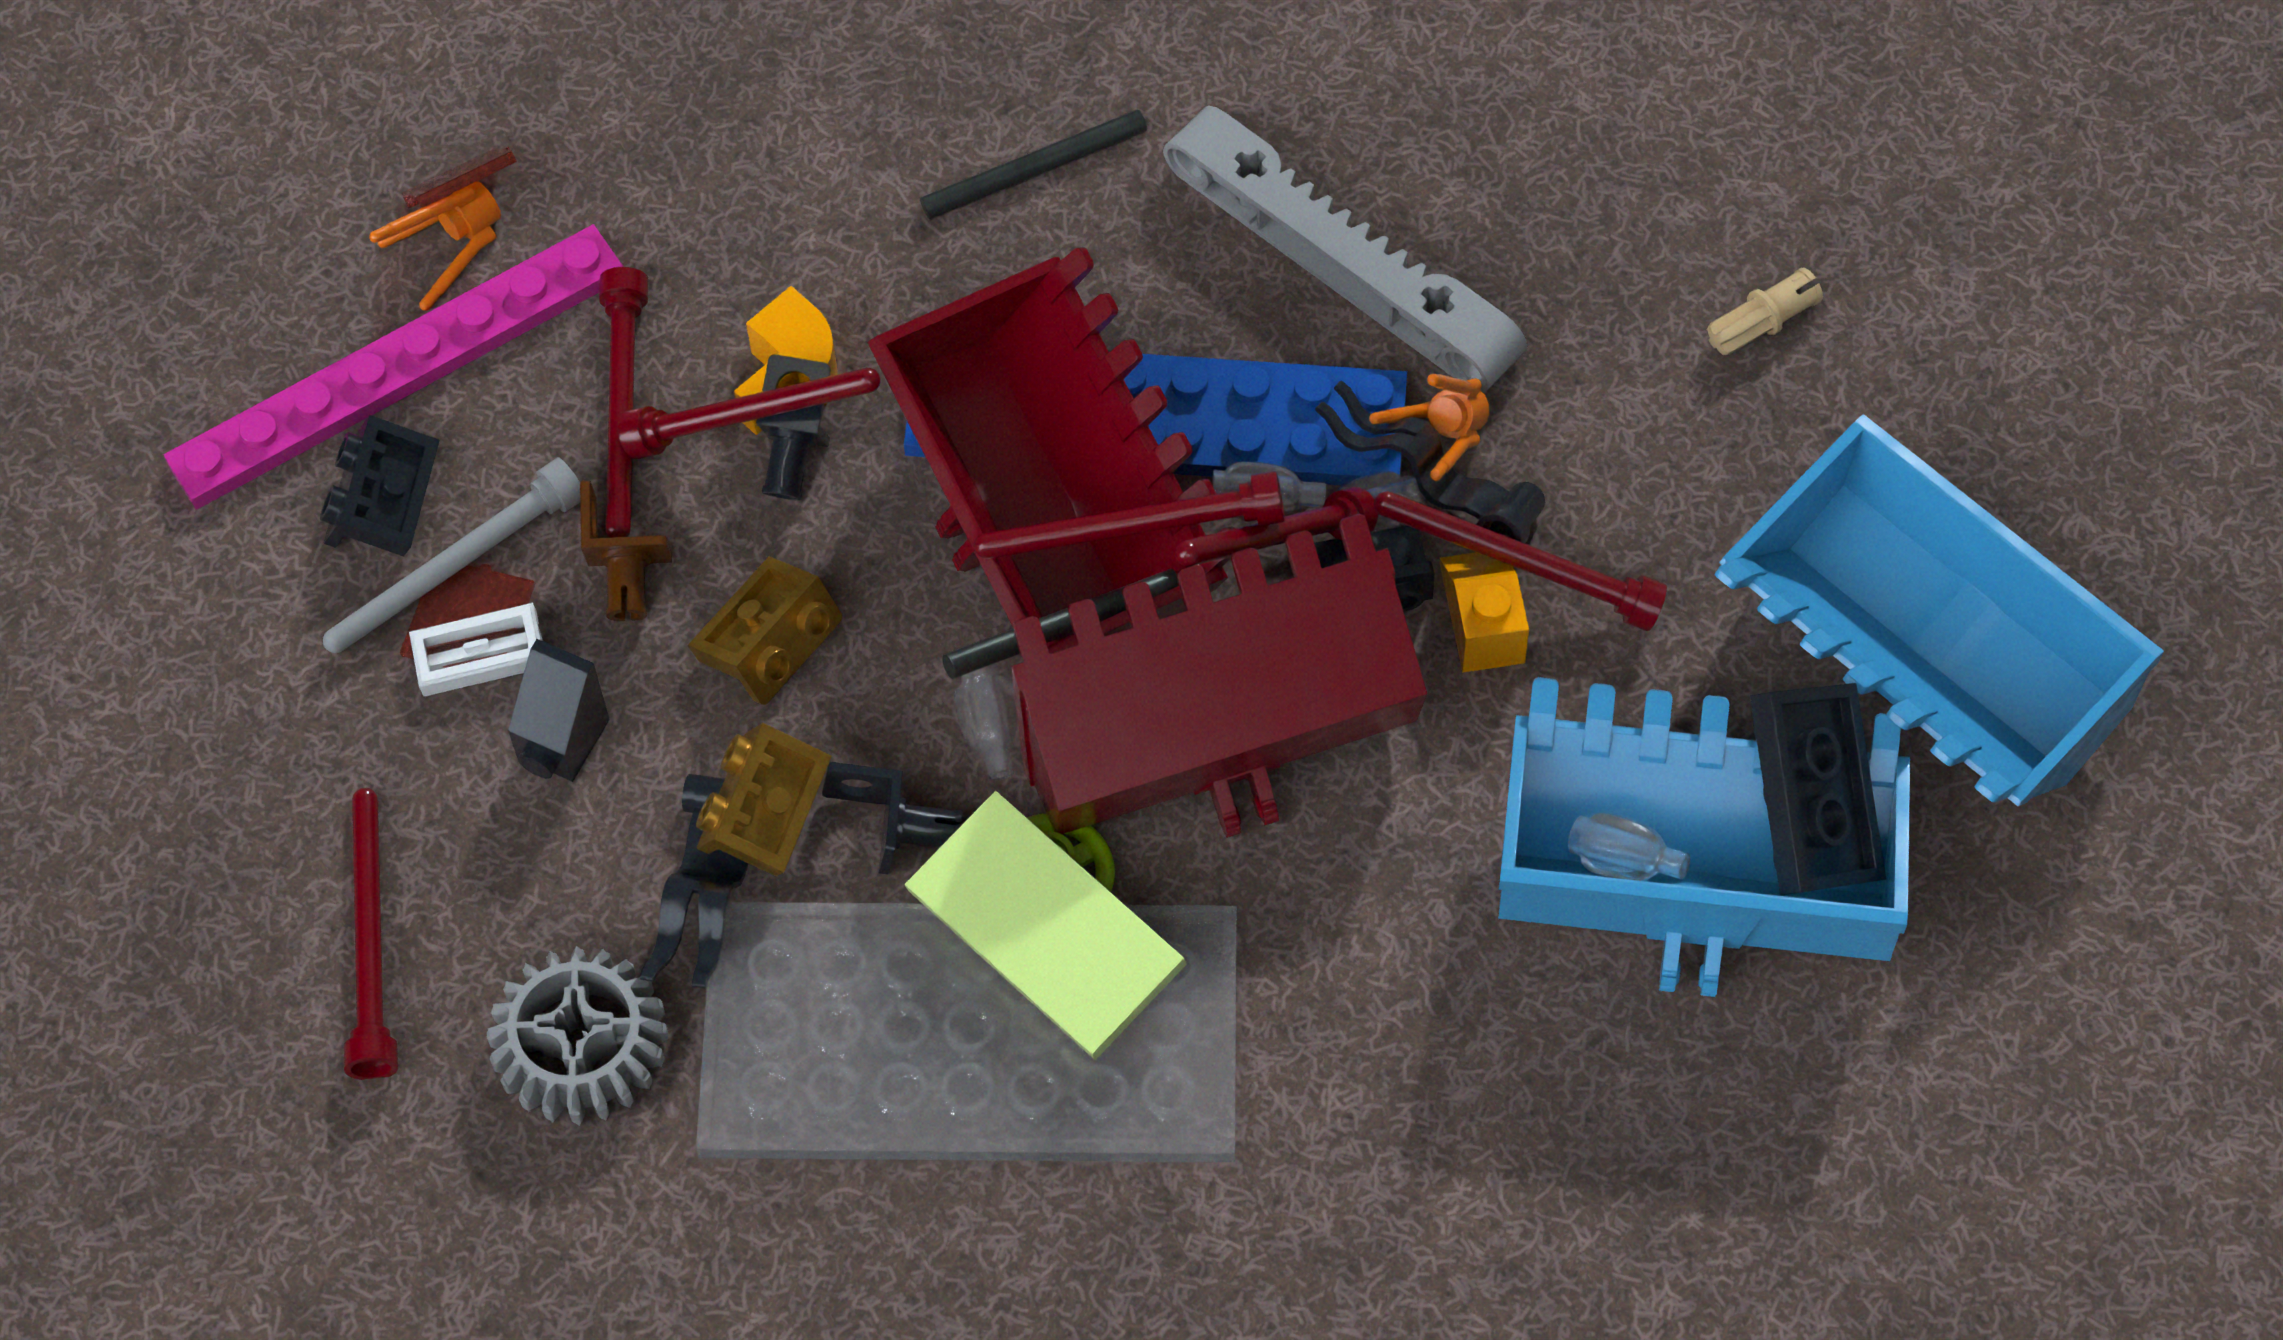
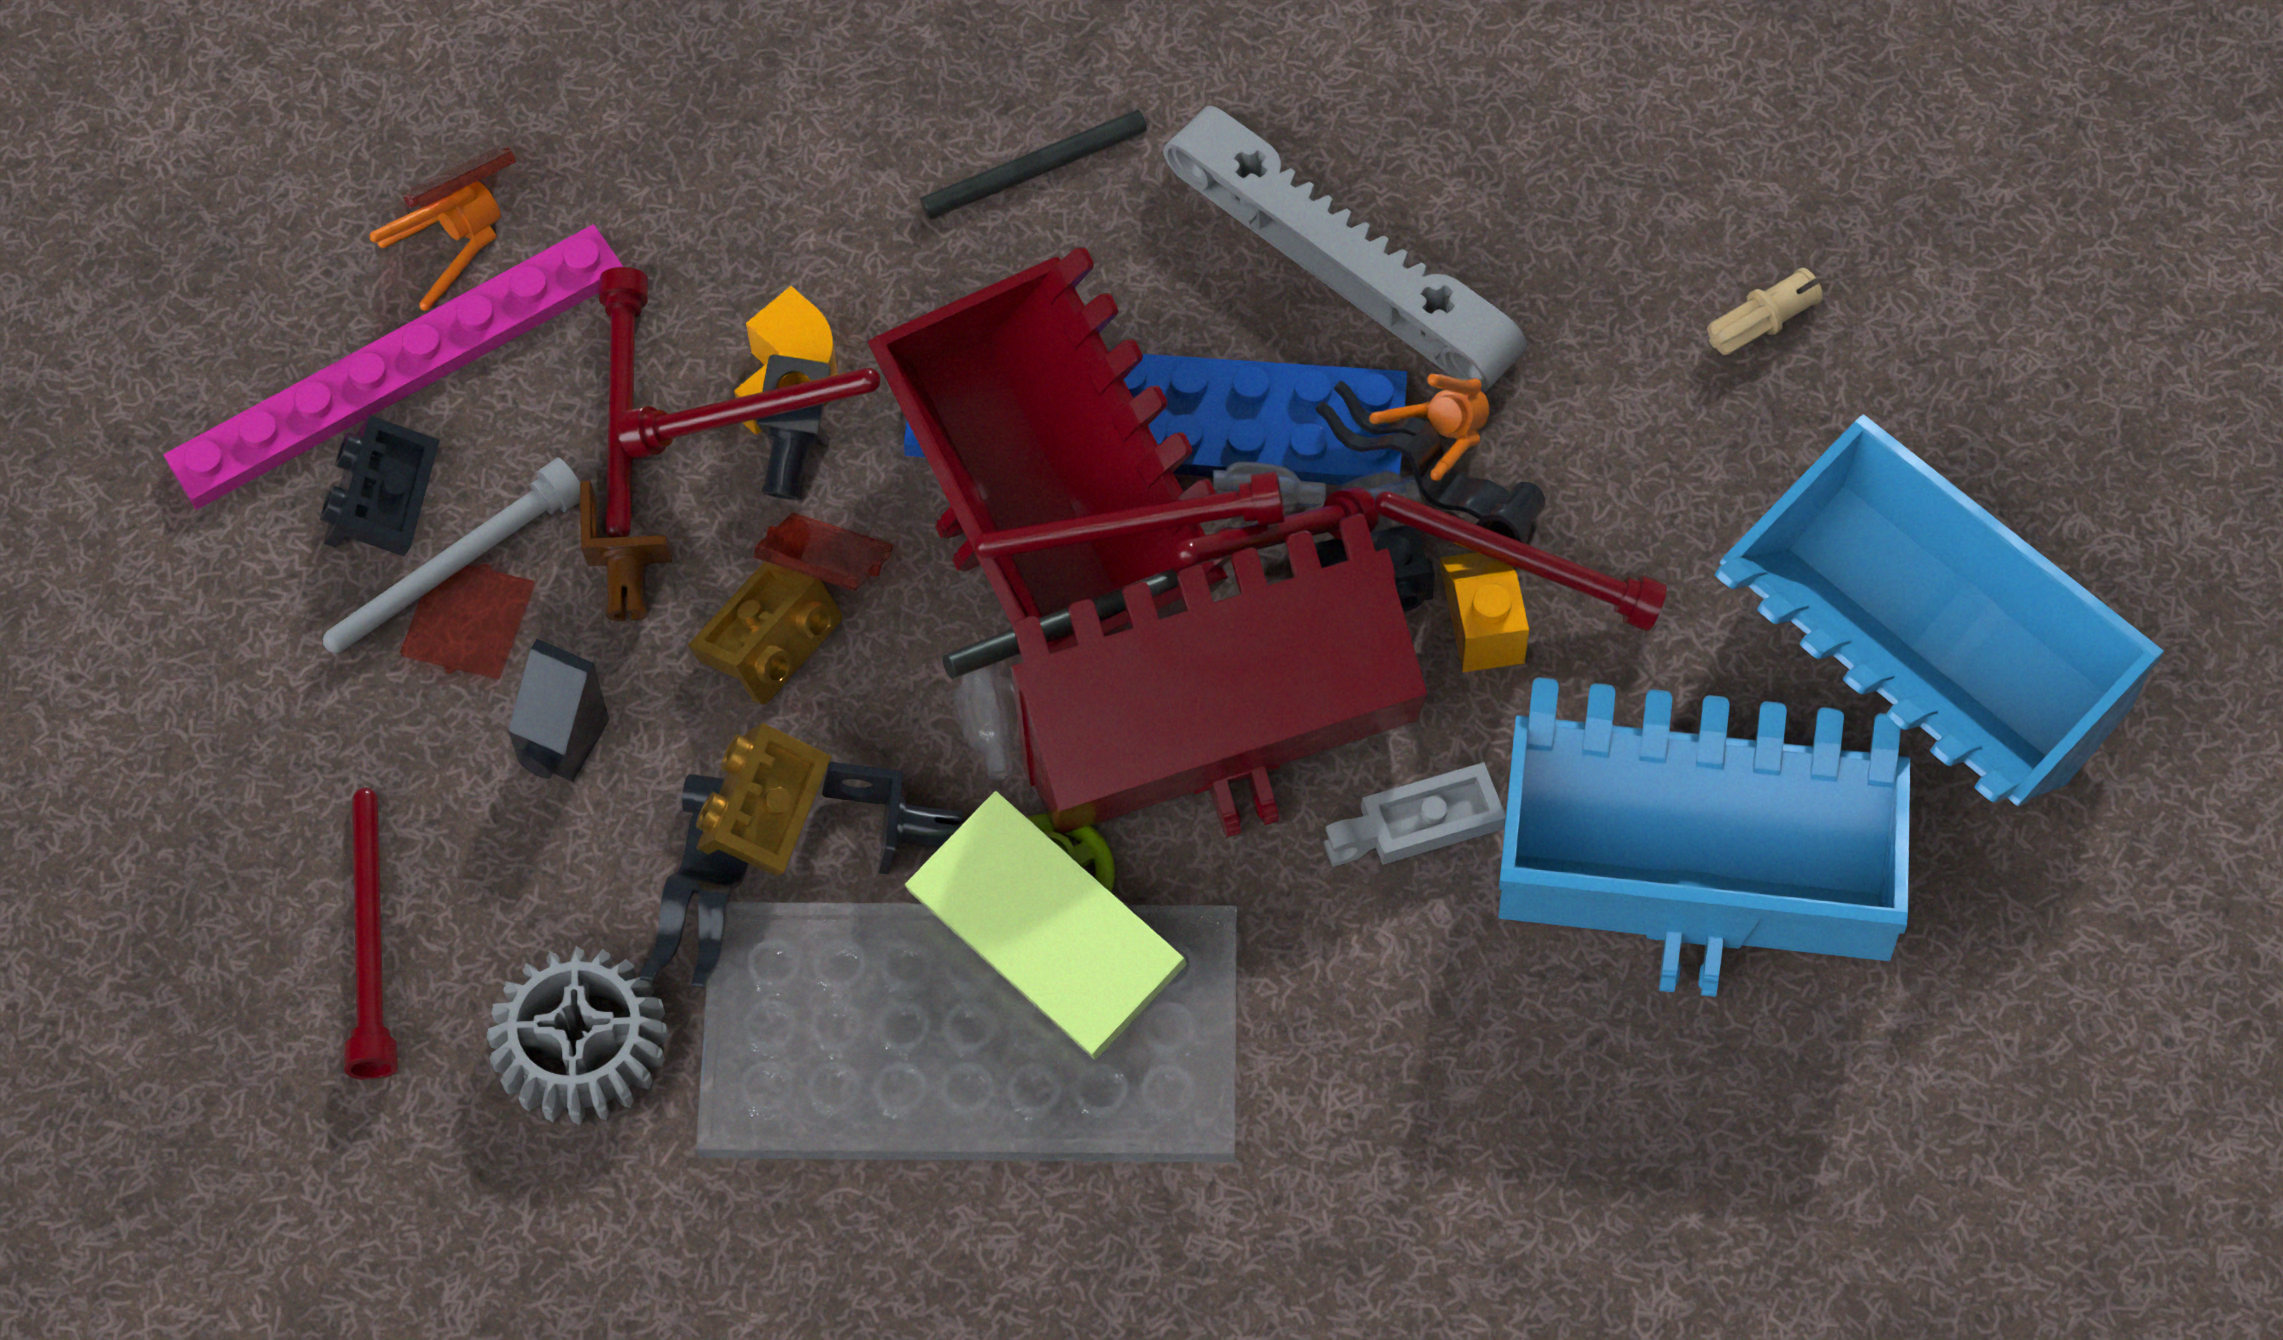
(436, 679): white tile -> none
(823, 551): none -> clear red piece
(1419, 817): none -> light grey plate
(1624, 848): clear plant -> none
(1817, 788): black plate -> none

